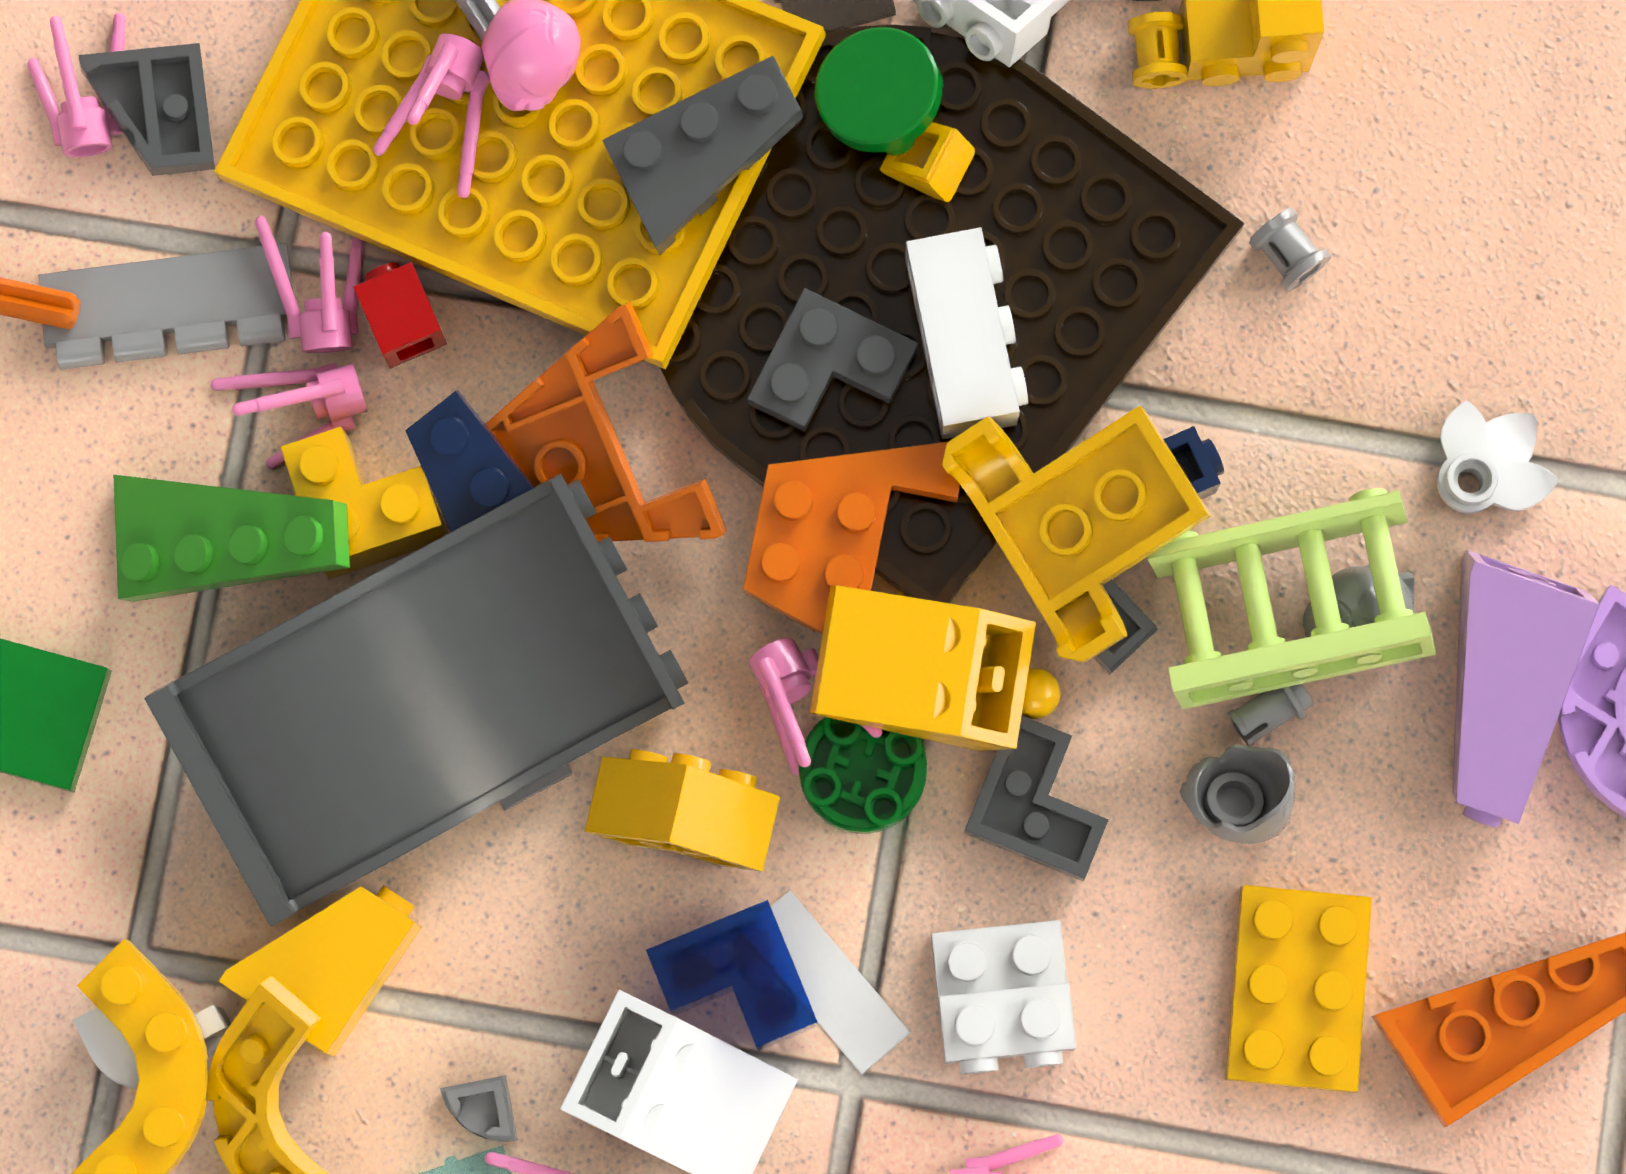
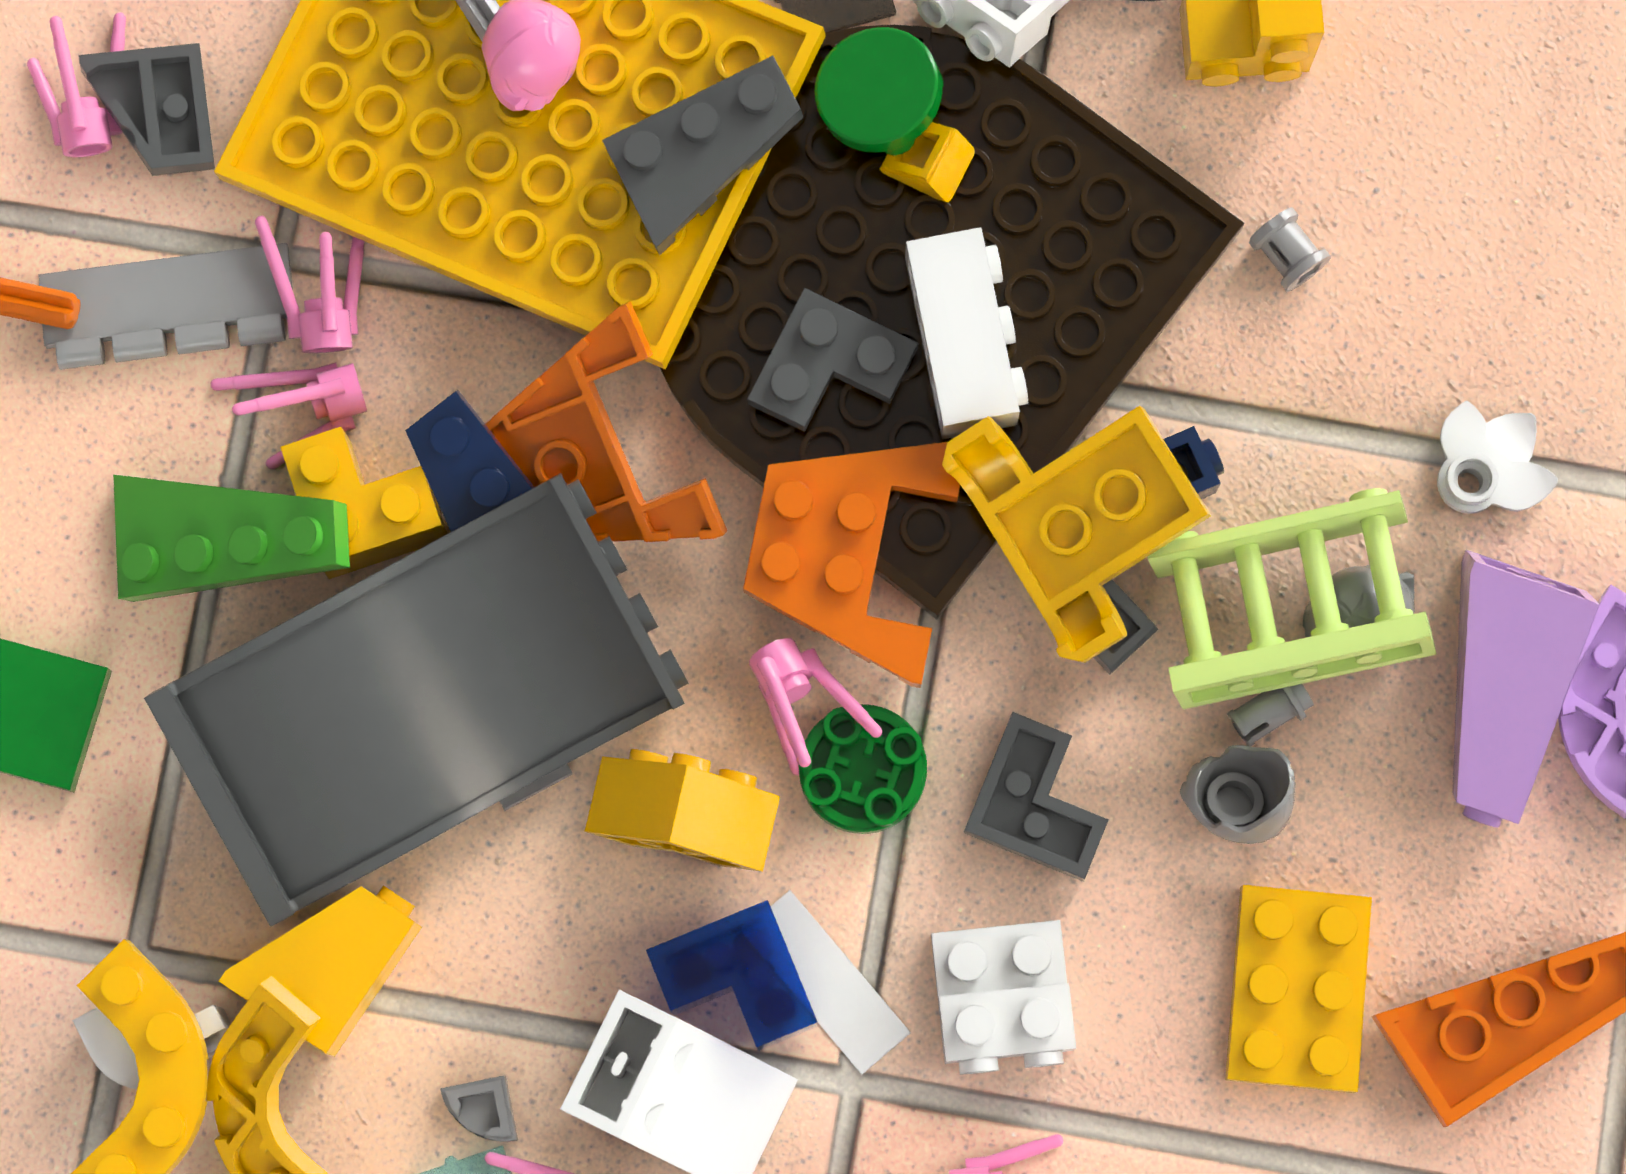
(399, 313): red brick -> none
(449, 73): bright pink plant -> none
(929, 670): yellow slope -> none
(1157, 50): yellow bush -> none

